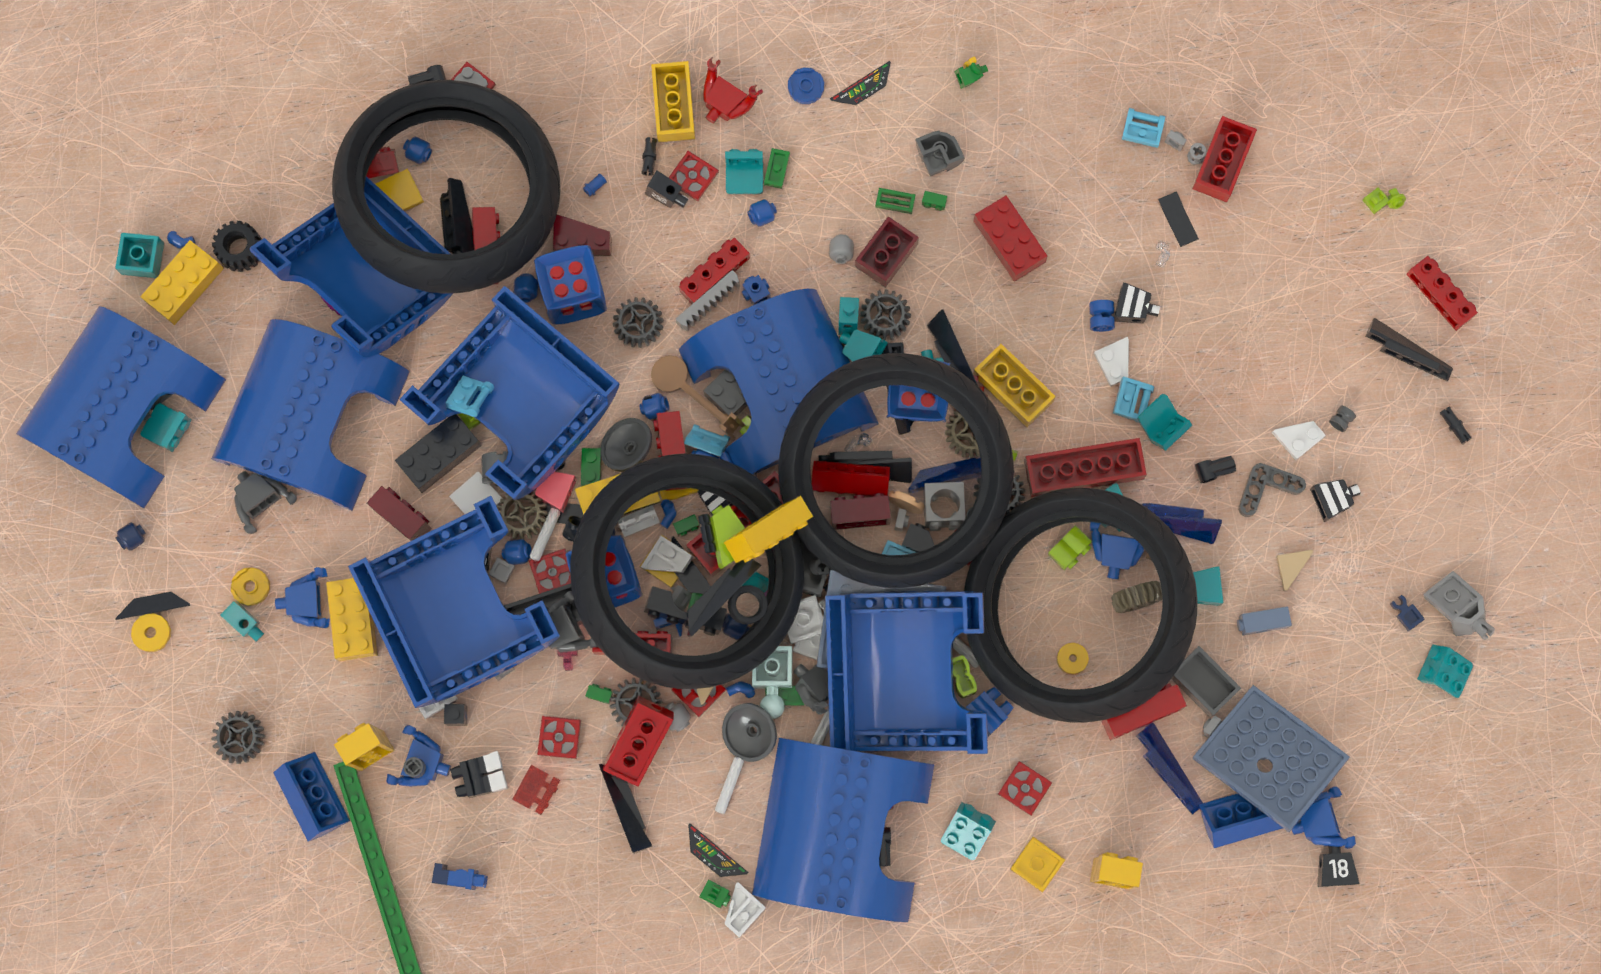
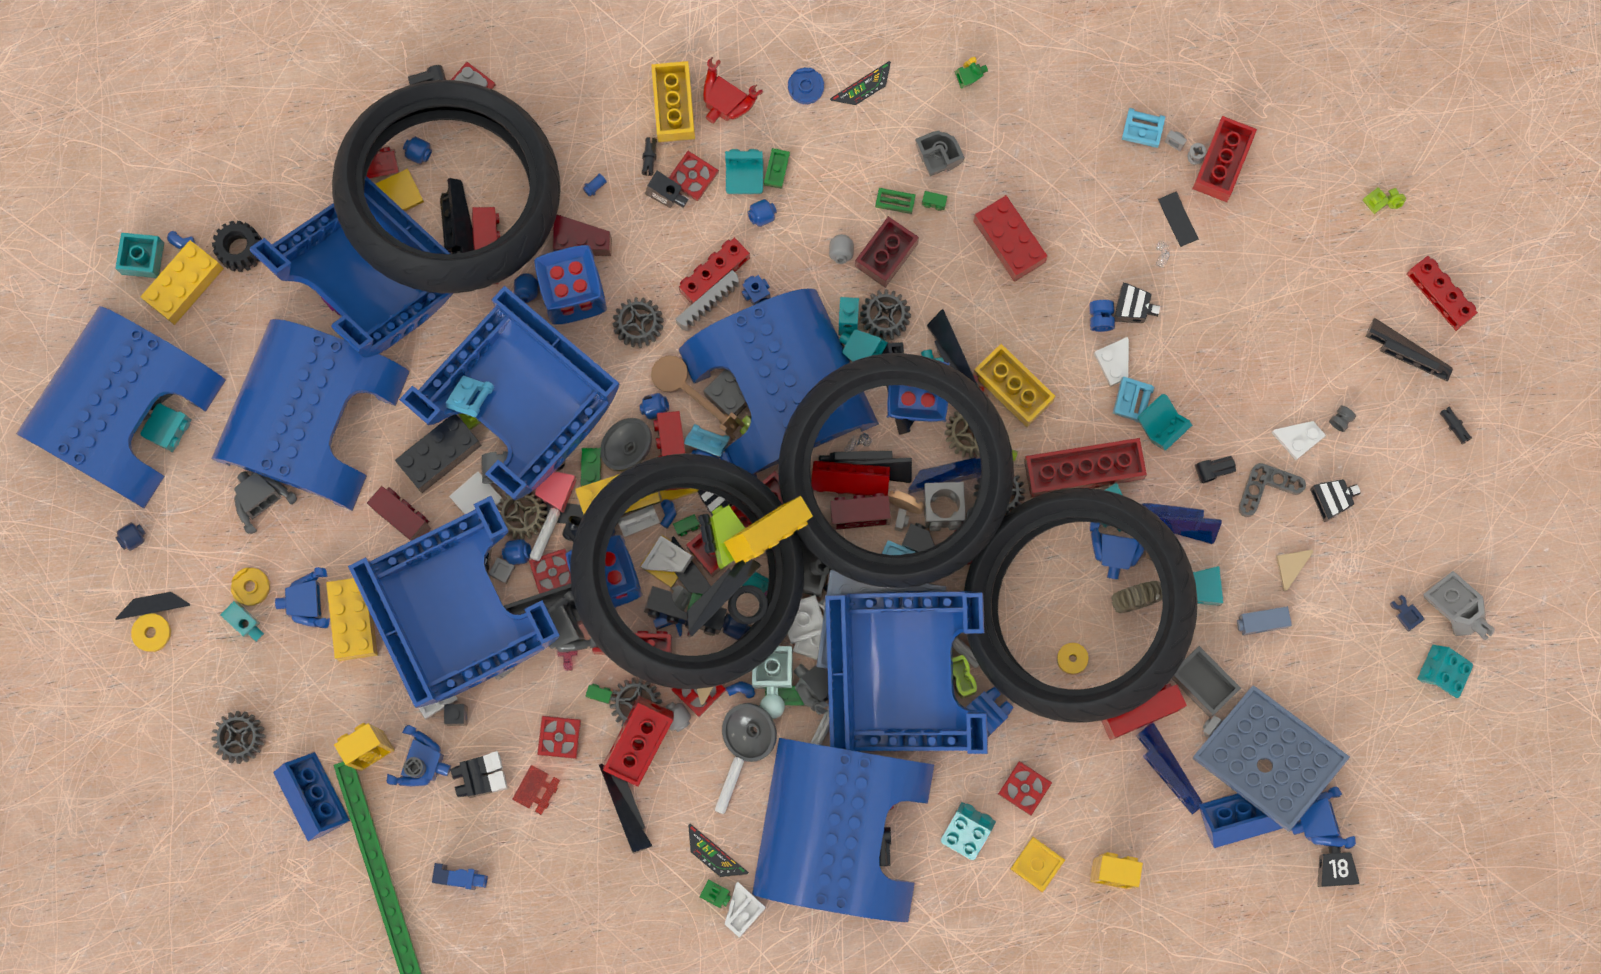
(1070, 547): lime brick -> none

